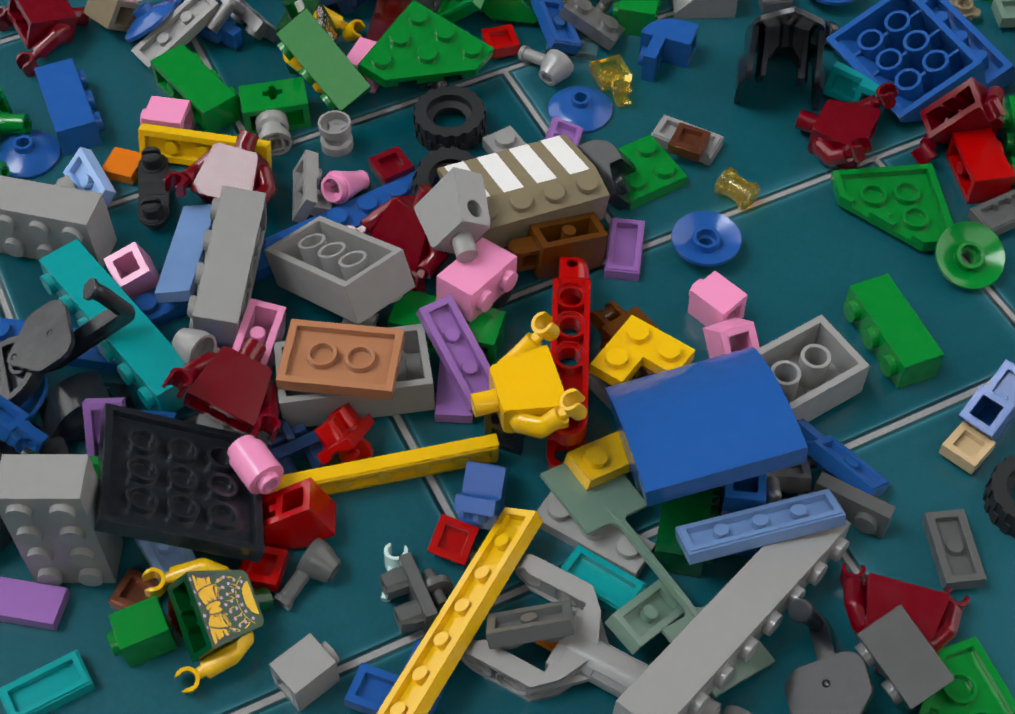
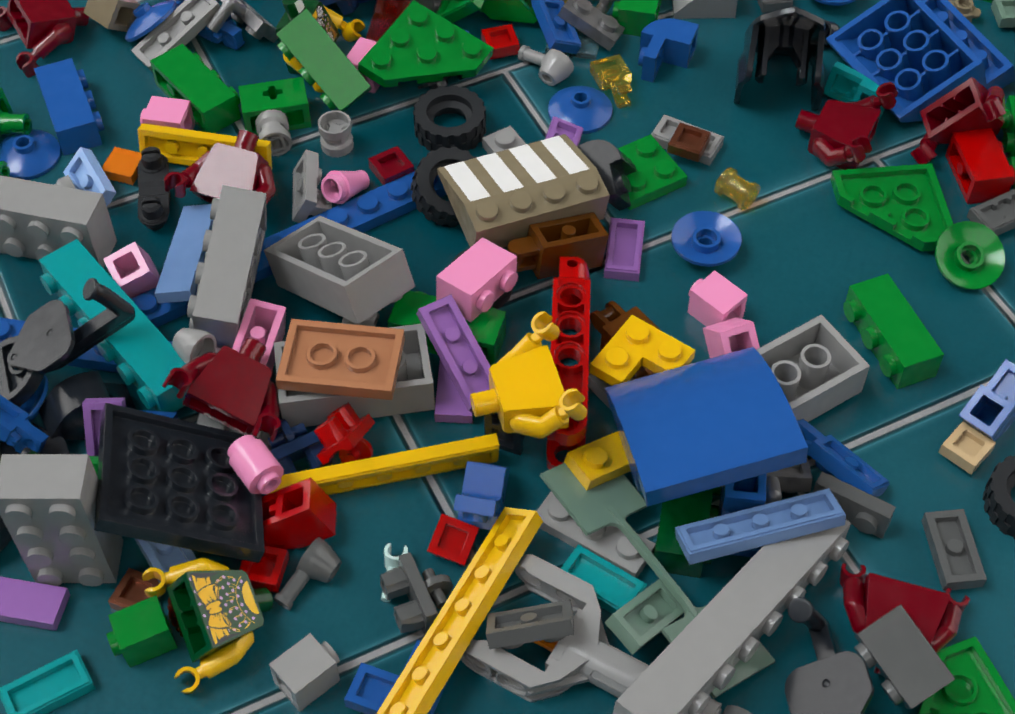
(399, 226): dark red torso -> none
(455, 213): light grey torso -> none

